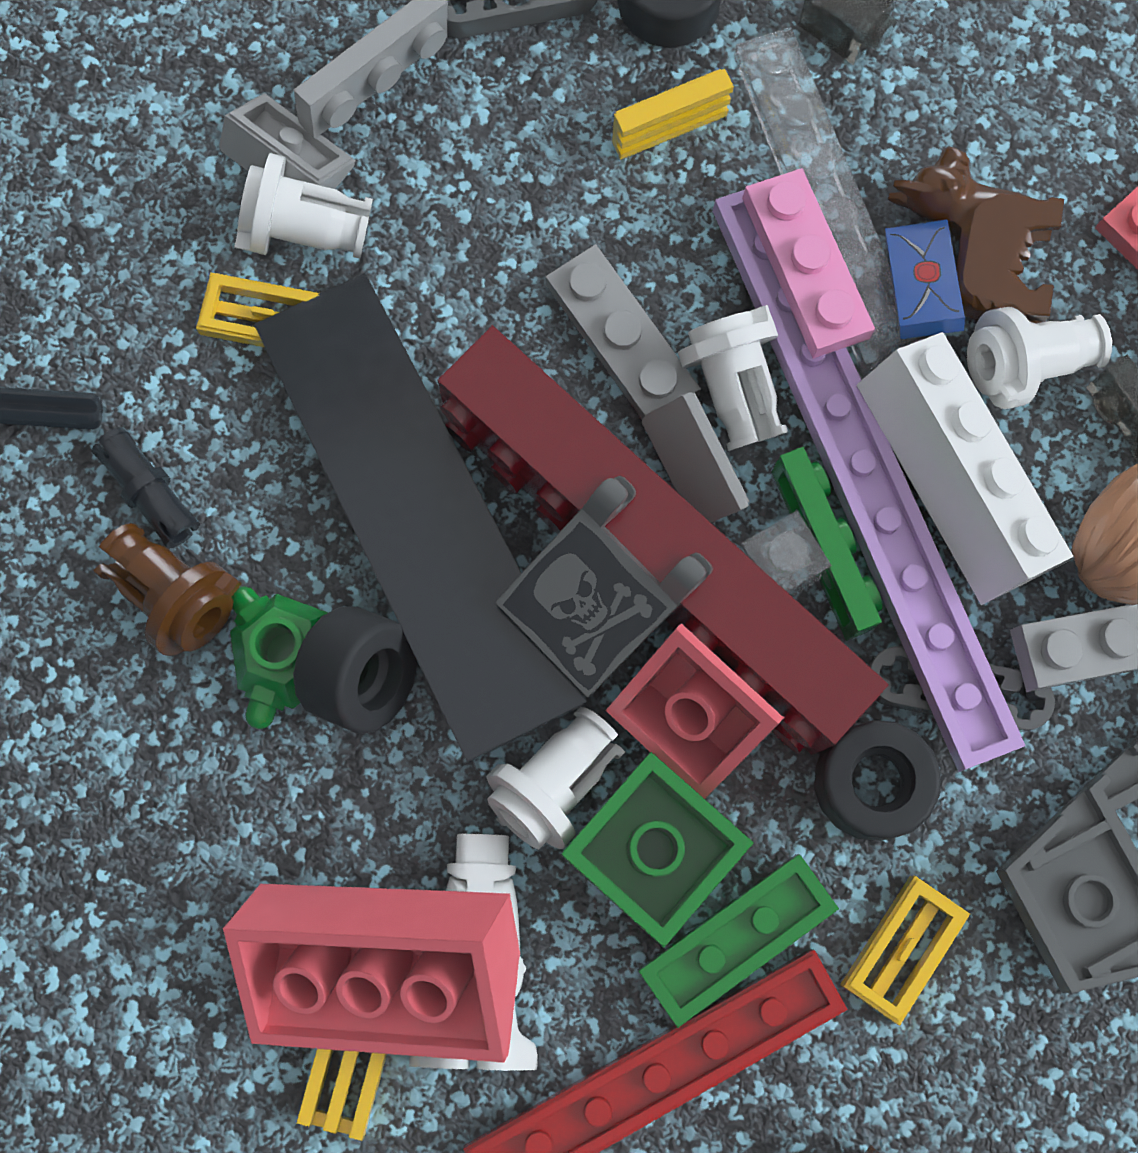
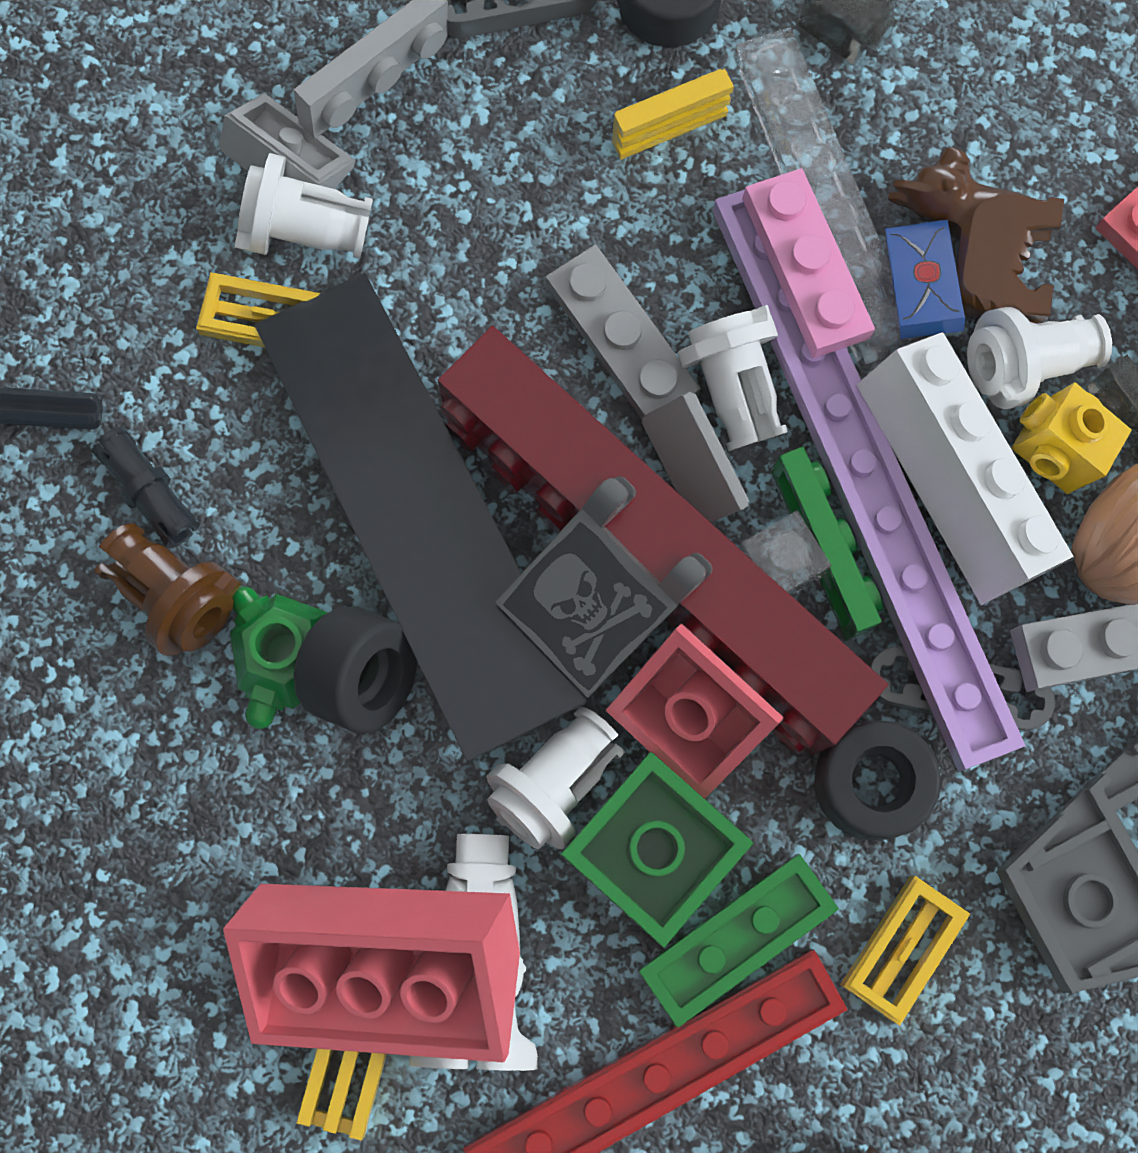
(1070, 438): none -> yellow brick

